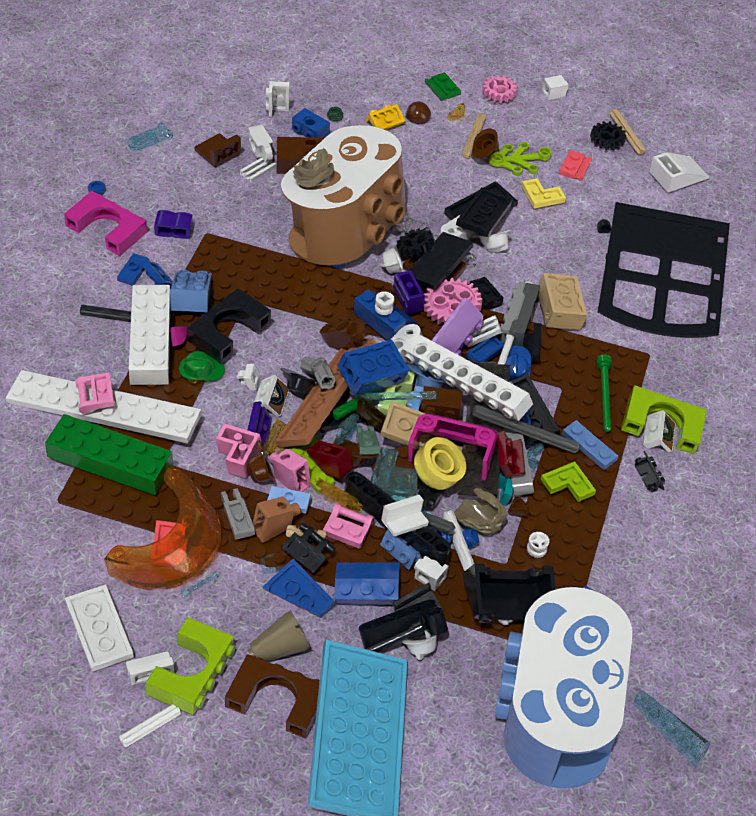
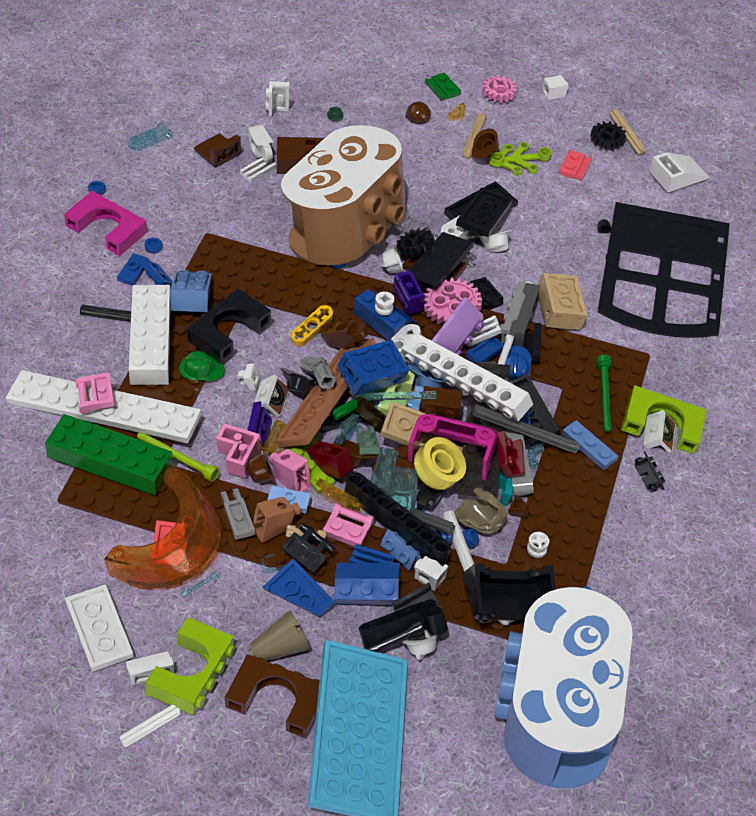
(153, 245): none -> blue tile
(173, 224): dark purple brick -> none
(178, 335): dark pink tile -> none
(209, 472): none -> lime piece
(310, 124): blue brick -> none
(313, 172): dark tan hair -> none
(313, 318): none -> yellow beam
(370, 555): none -> blue tile
(386, 118): yellow bracket -> none
(404, 515): white panel -> none
(542, 197): light yellow plate -> none
(570, 477): lime plate -> none
(677, 732): clear light blue wing -> none

